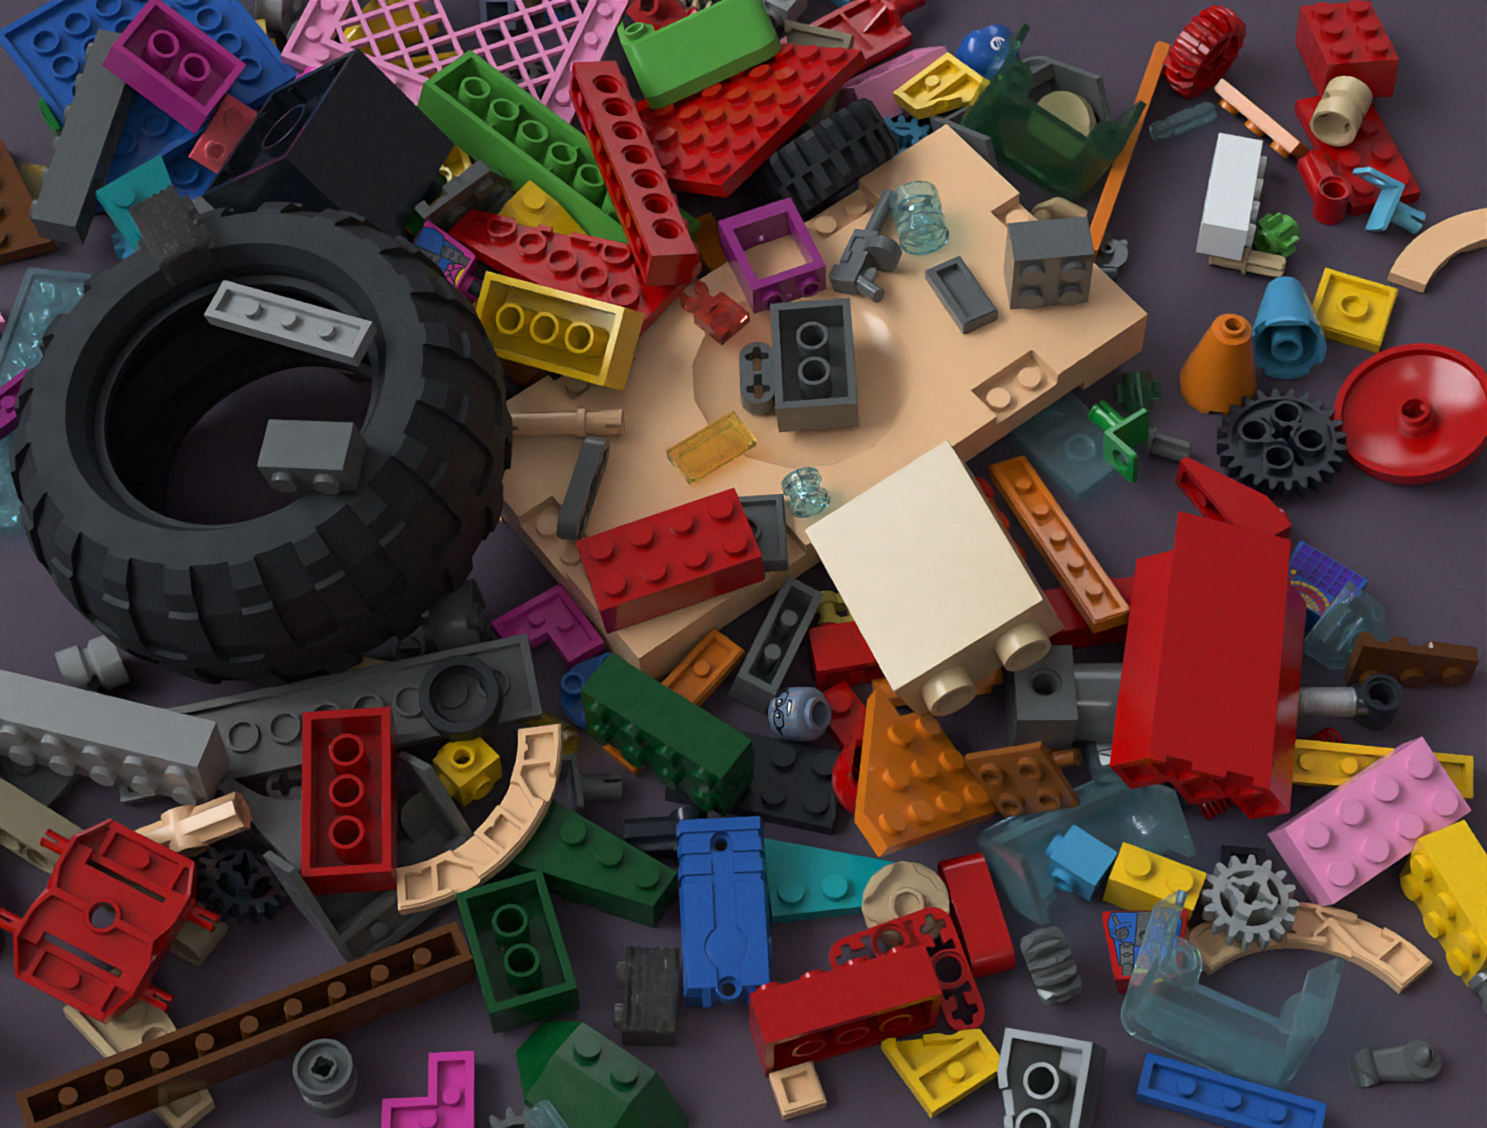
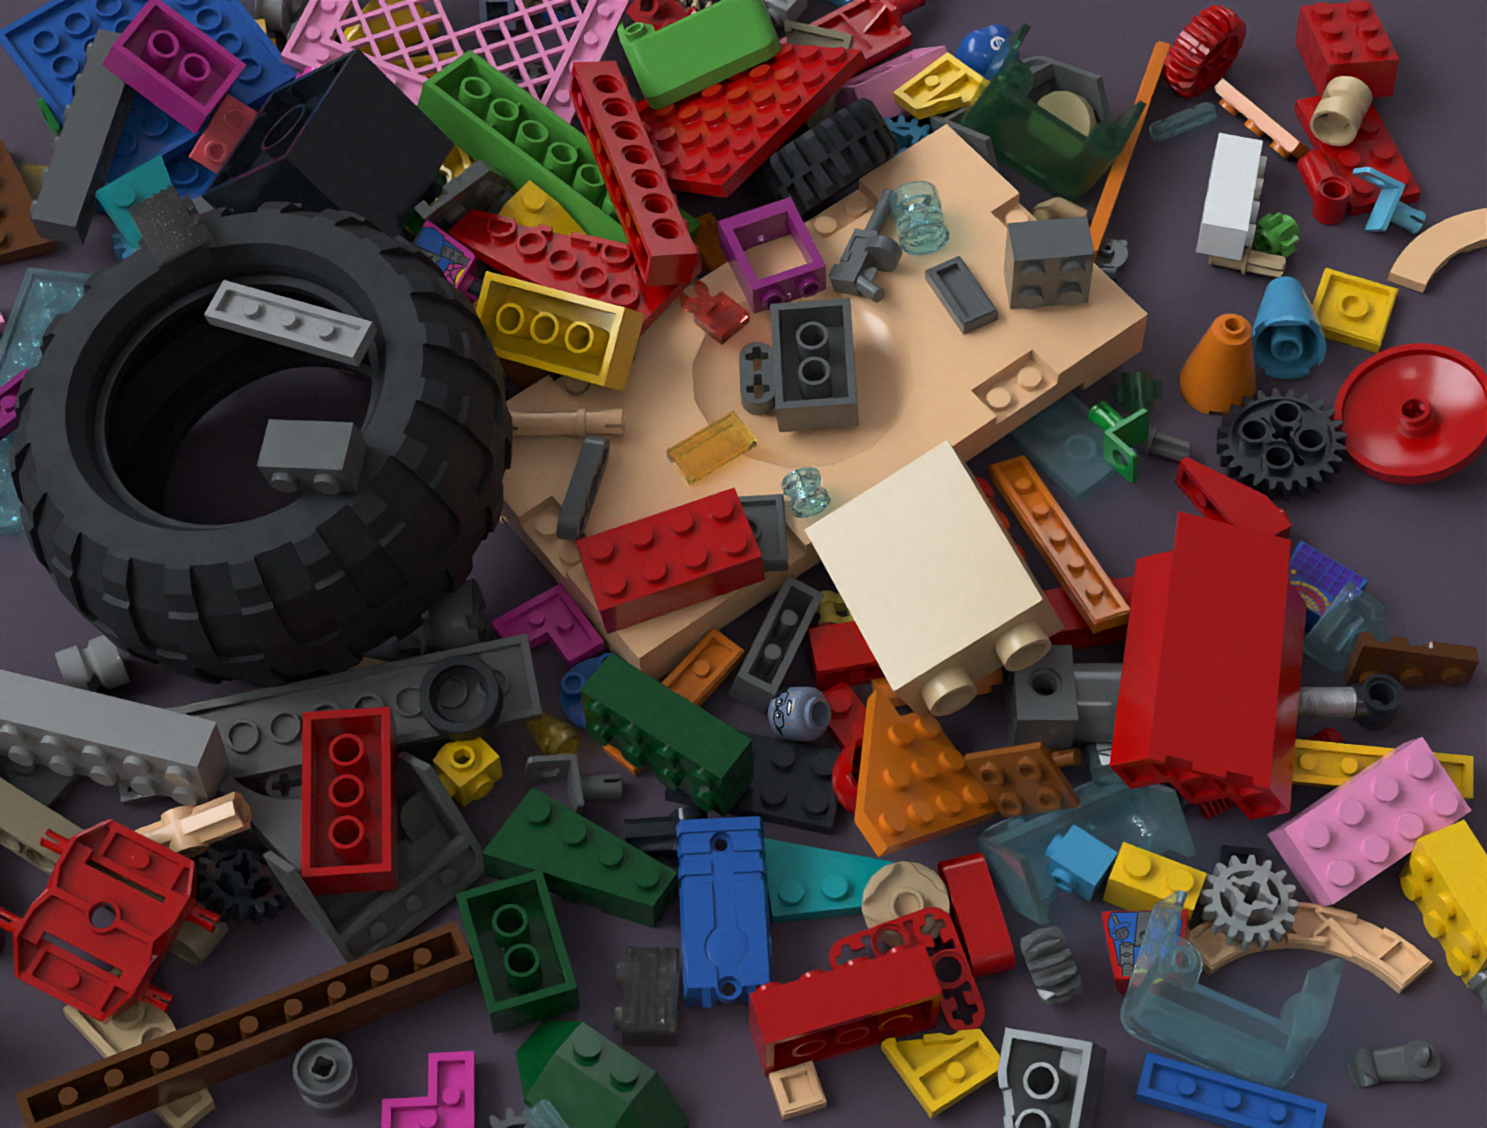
(499, 837): light nougat tile -> none

